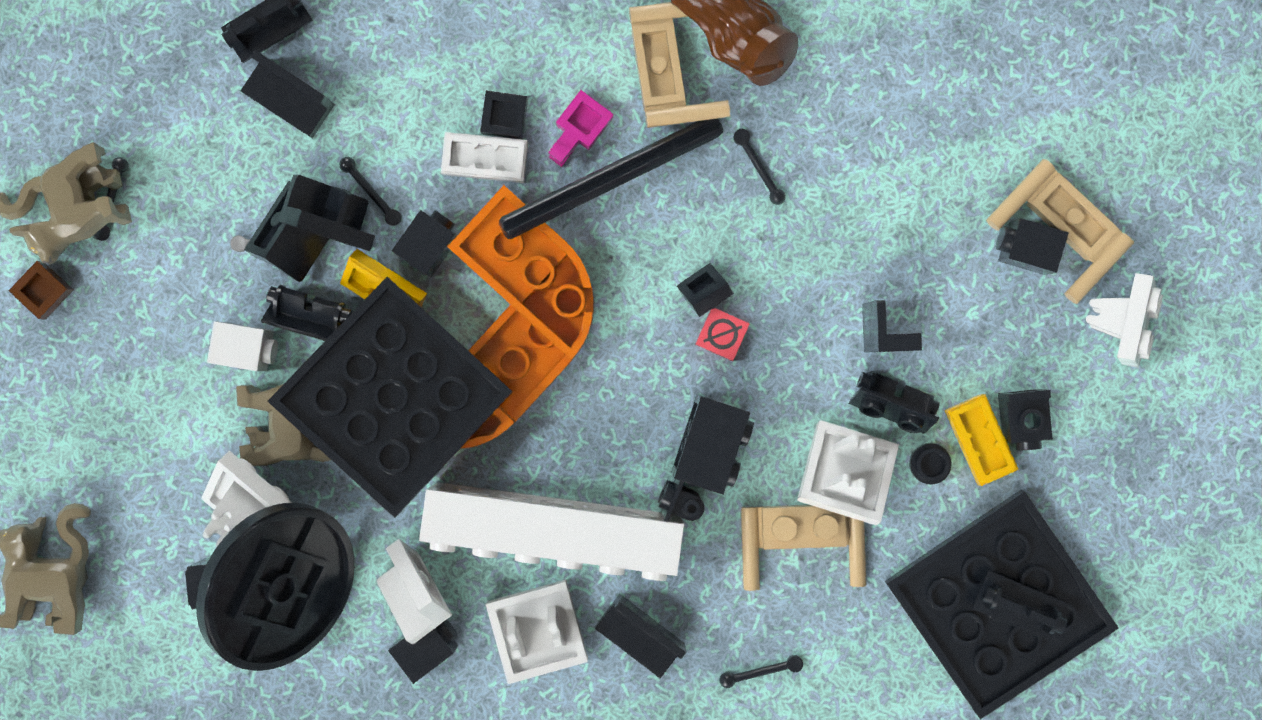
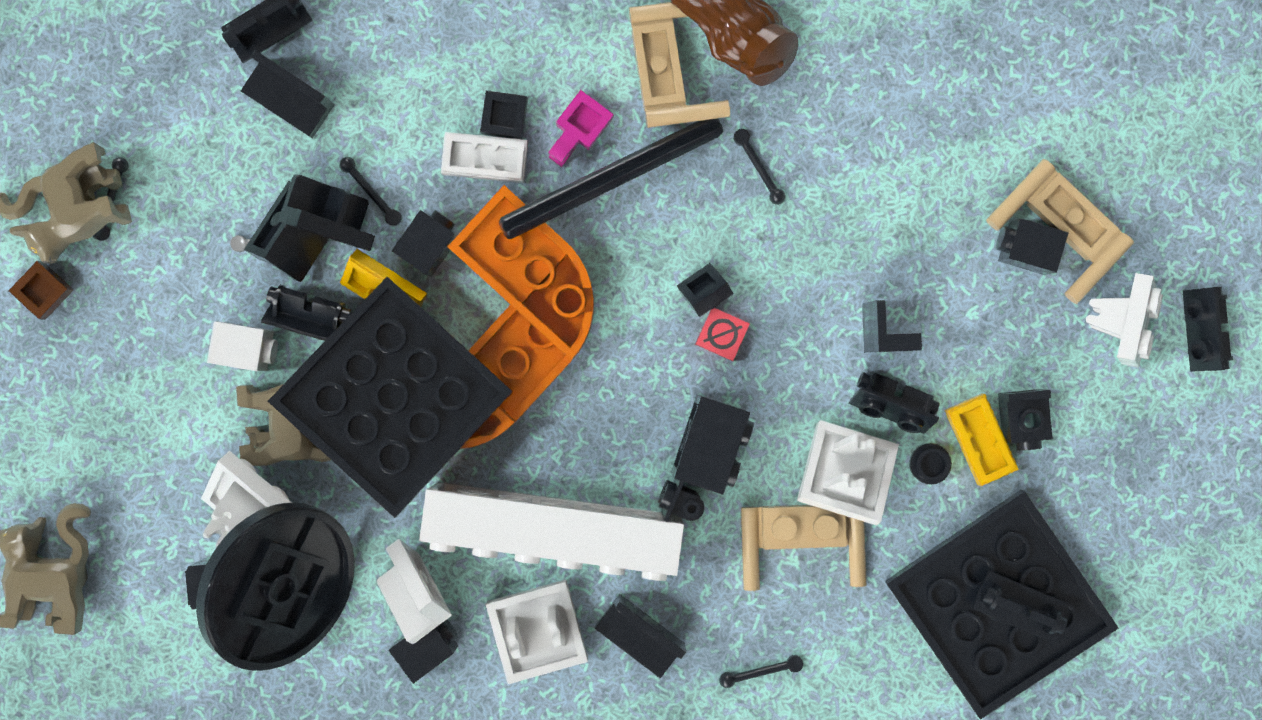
(1207, 345): none -> black hinge

